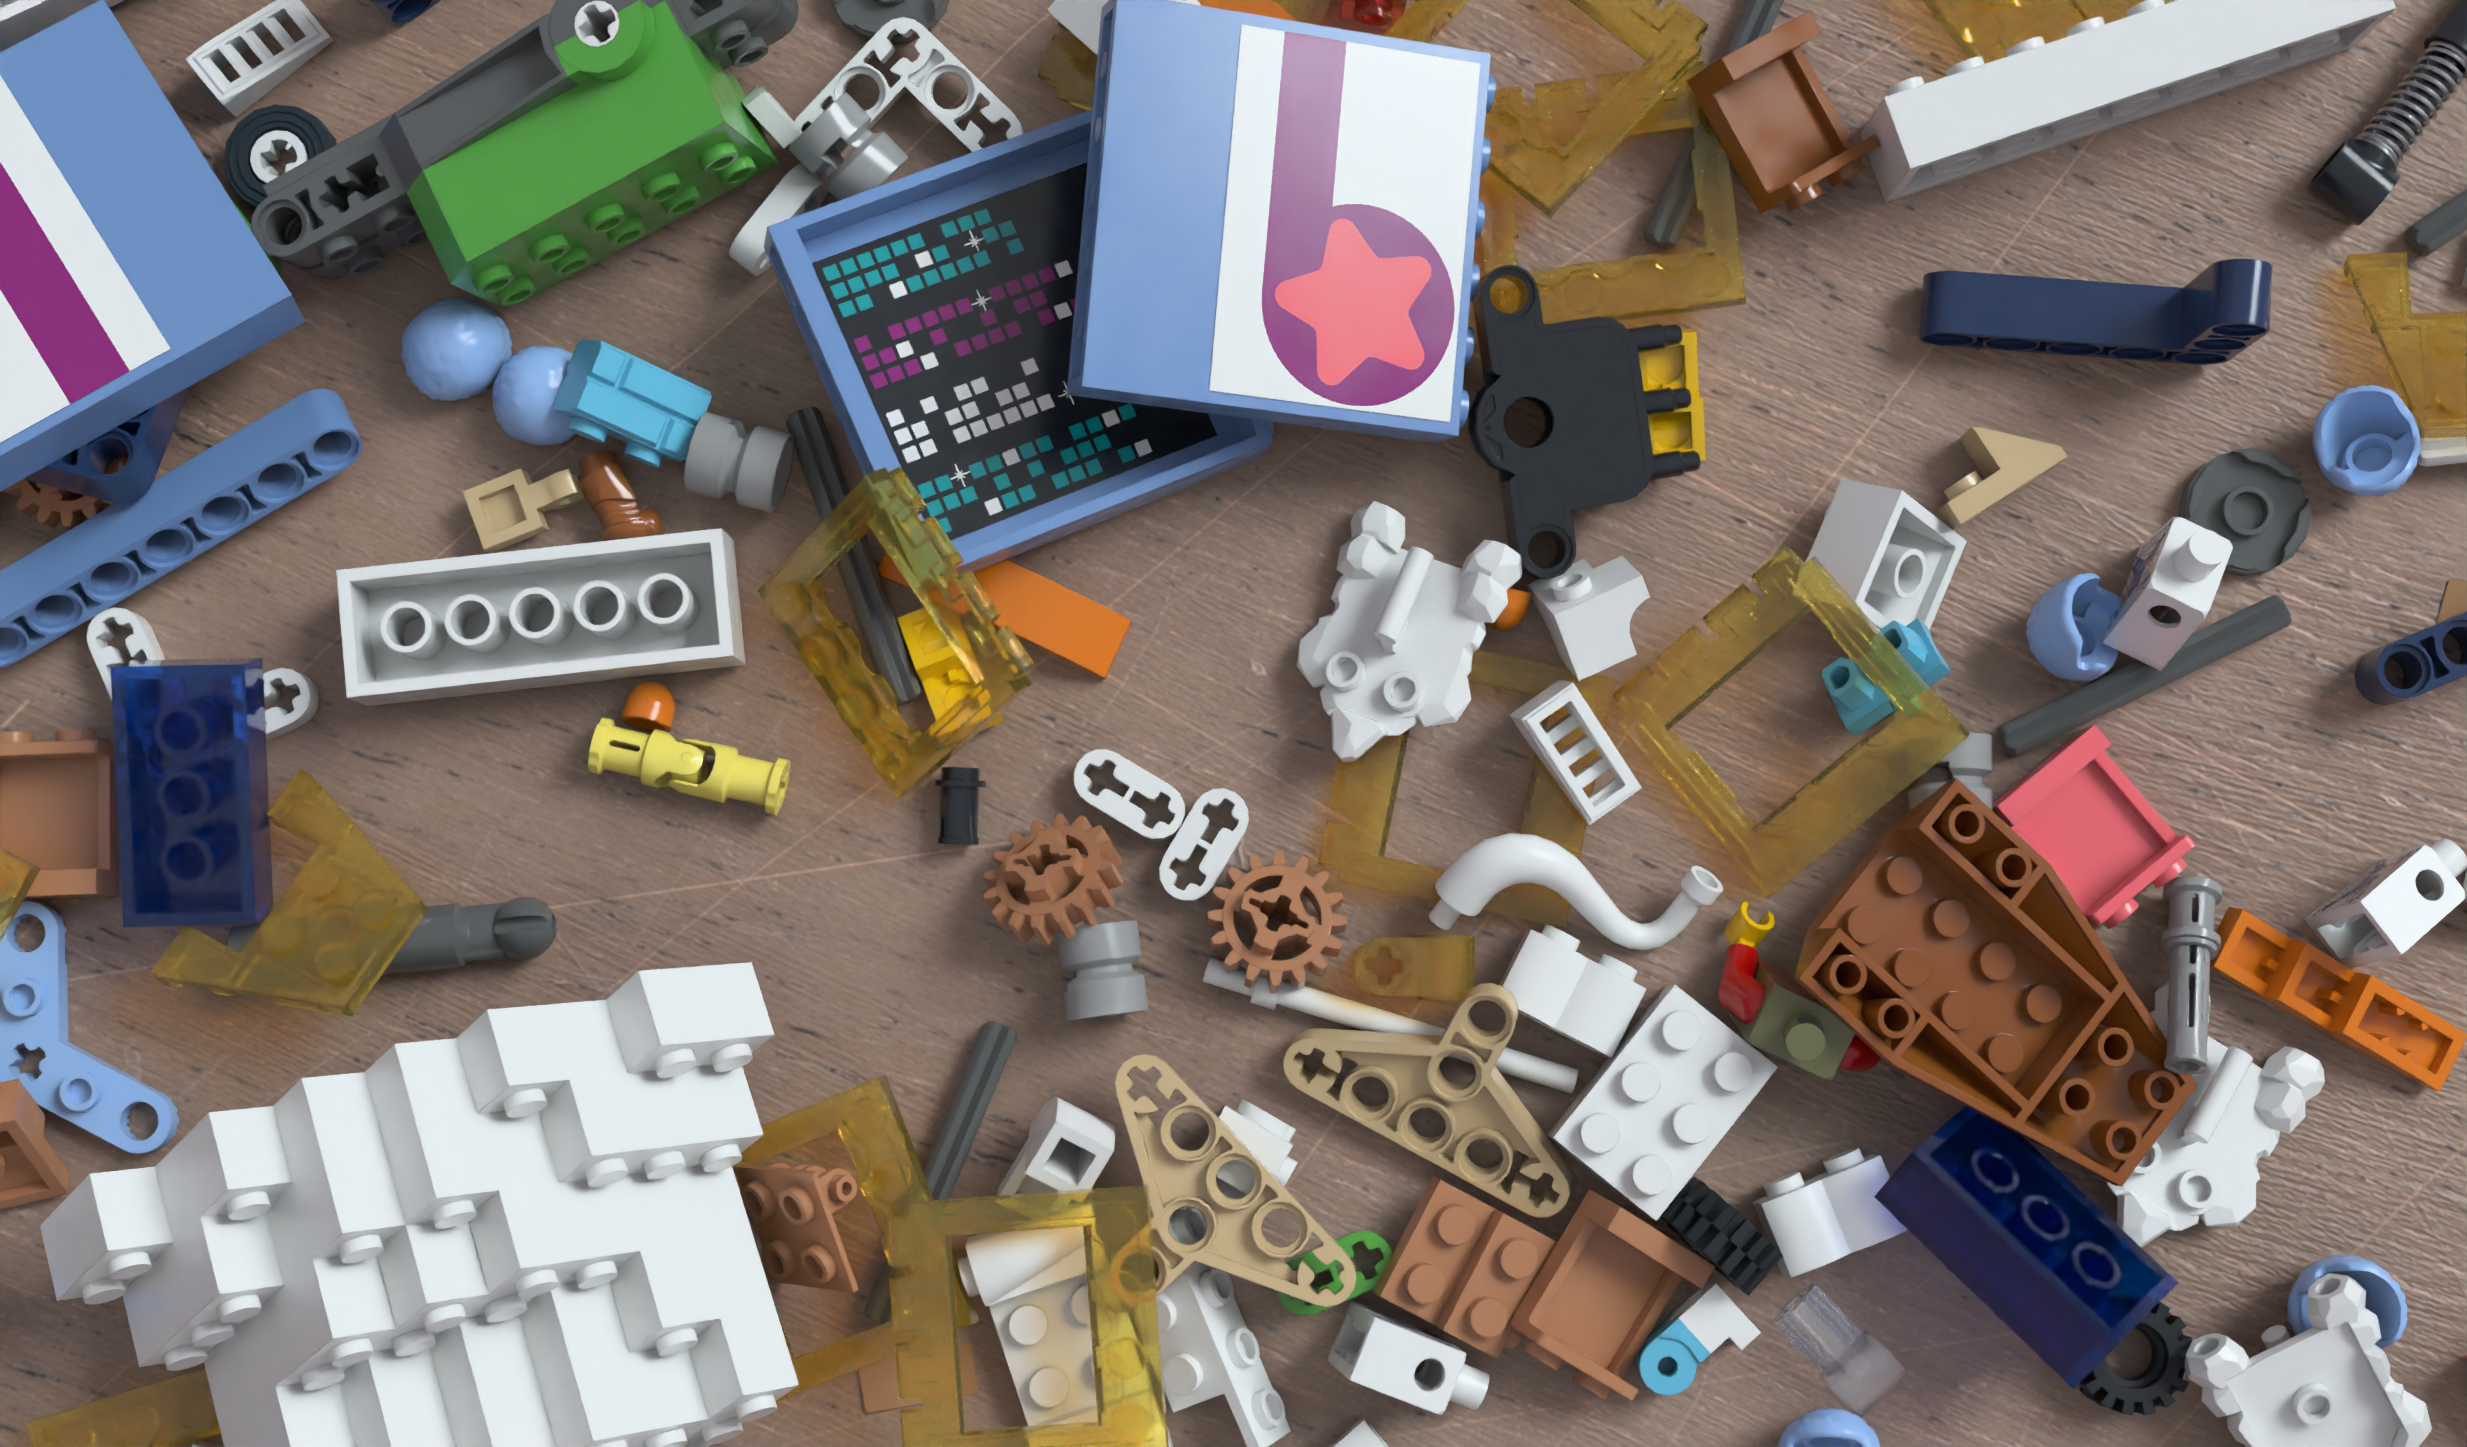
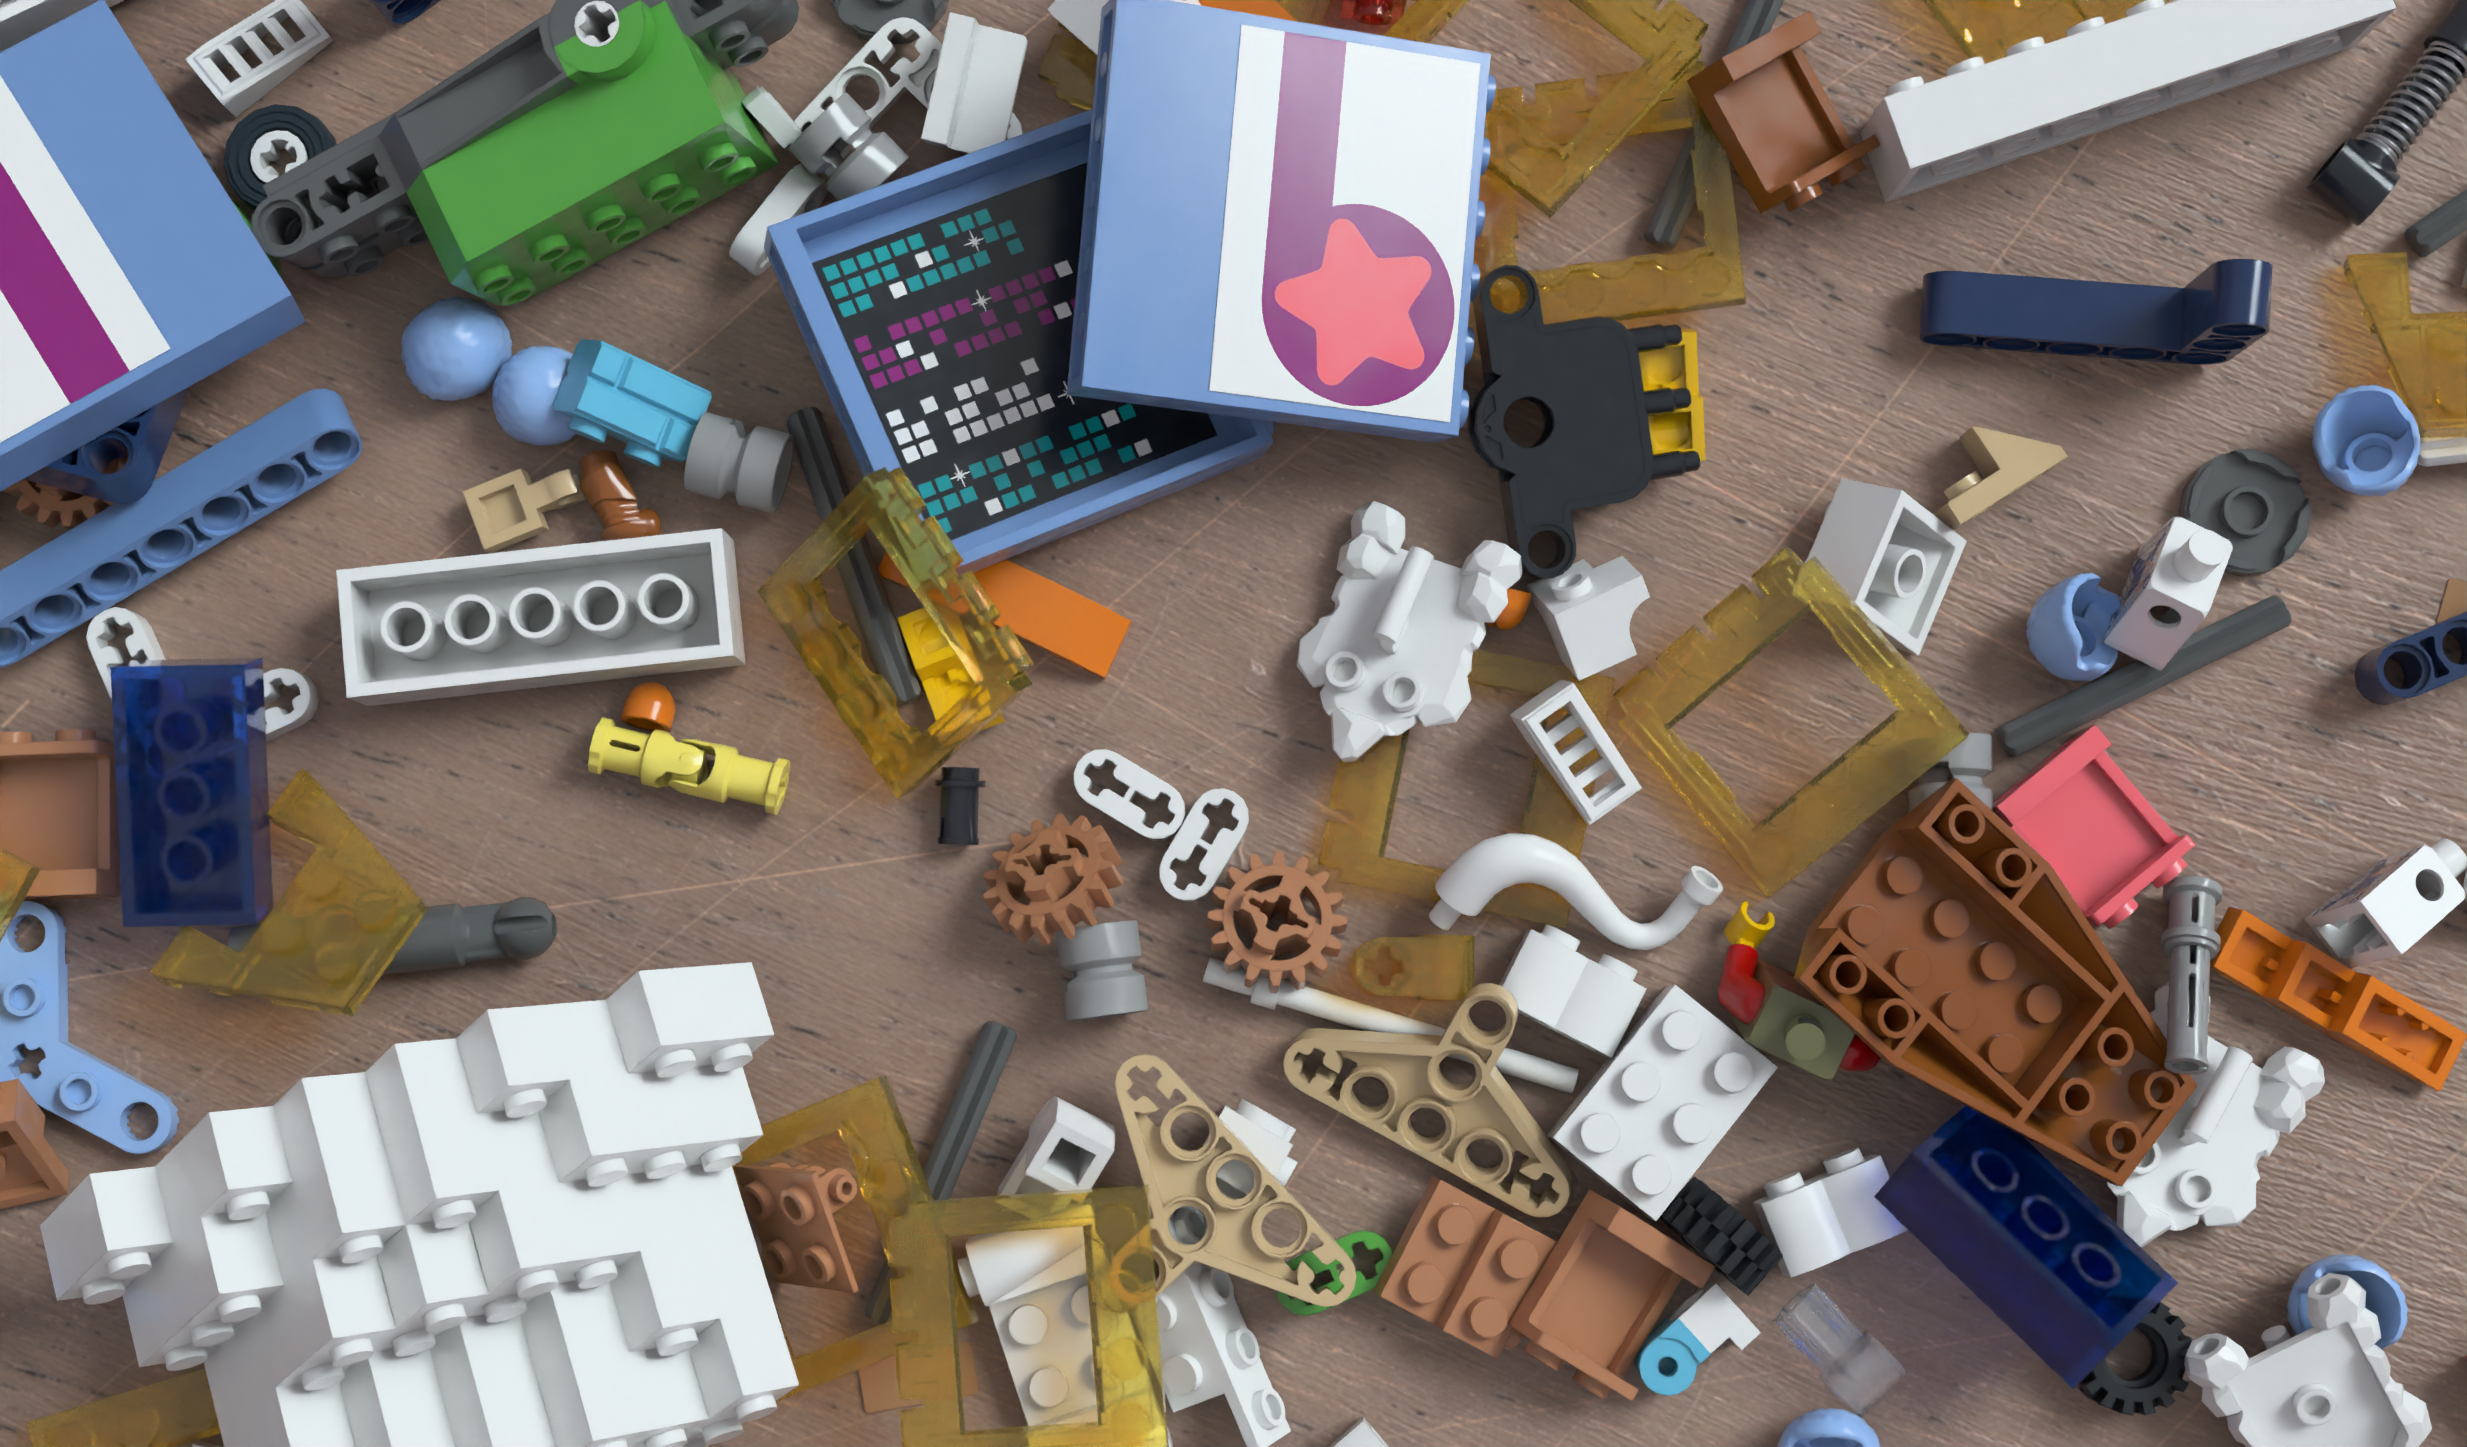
(974, 86): none -> white panel
(1386, 1352): white torso -> none
(1862, 702): medium azure hips -> none

